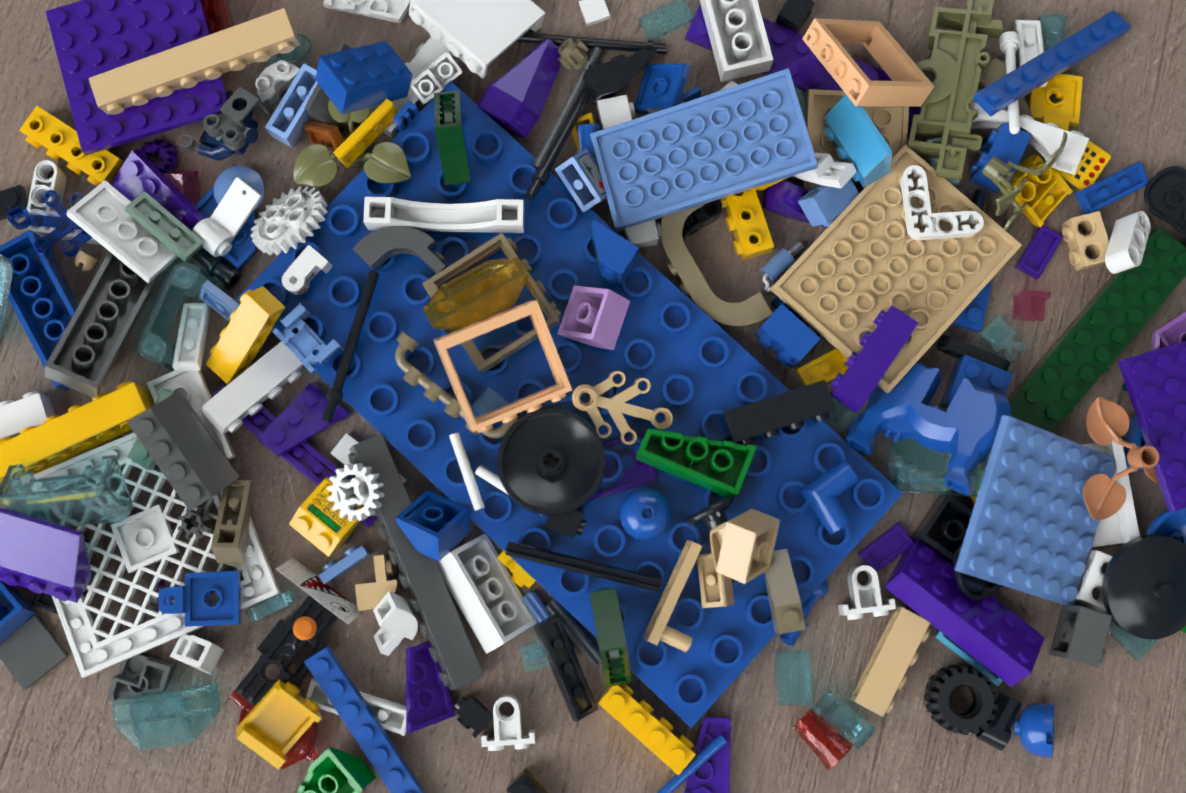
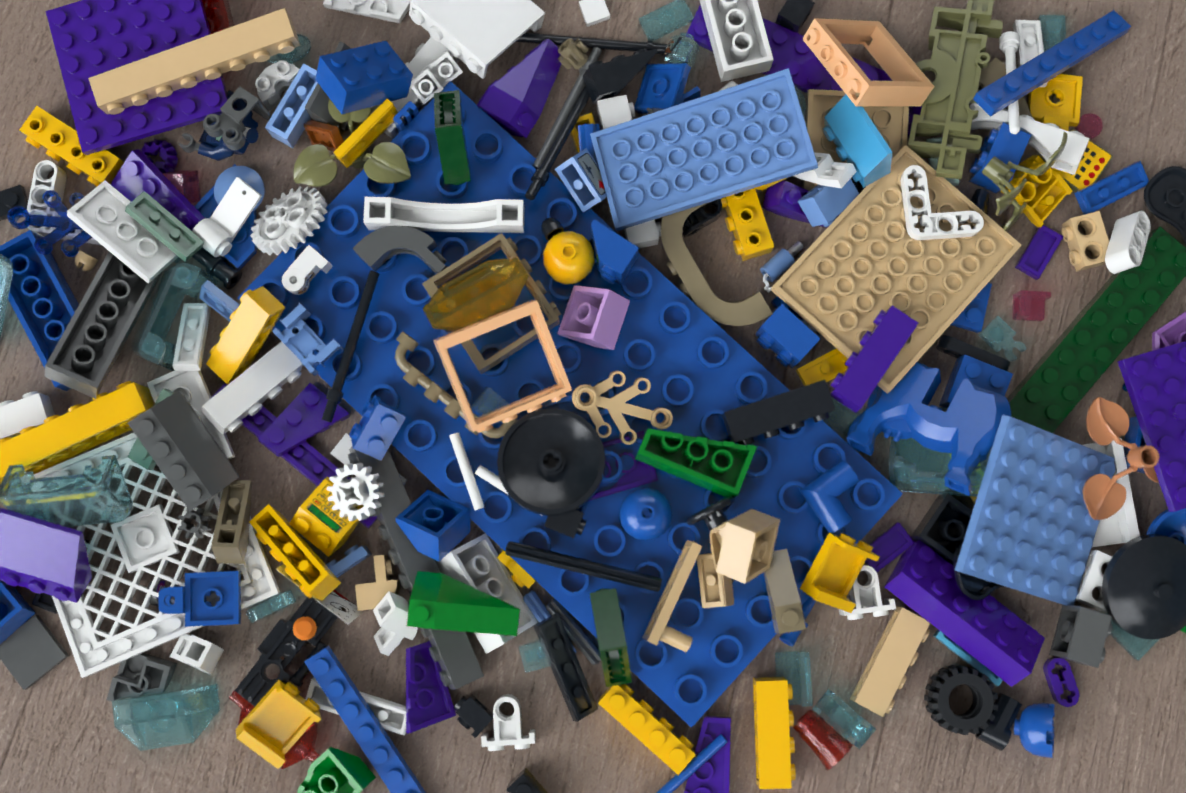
(295, 553): none -> yellow brick
(376, 428): none -> bracket
(452, 605): none -> green wedge
(551, 227): none -> black hinge
(568, 257): none -> yellow cylinder
(681, 50): none -> clear light blue head
(772, 732): none -> yellow brick
(837, 570): none -> yellow panel
(1067, 680): none -> dark purple beam
(1089, 125): none -> clear pink tile

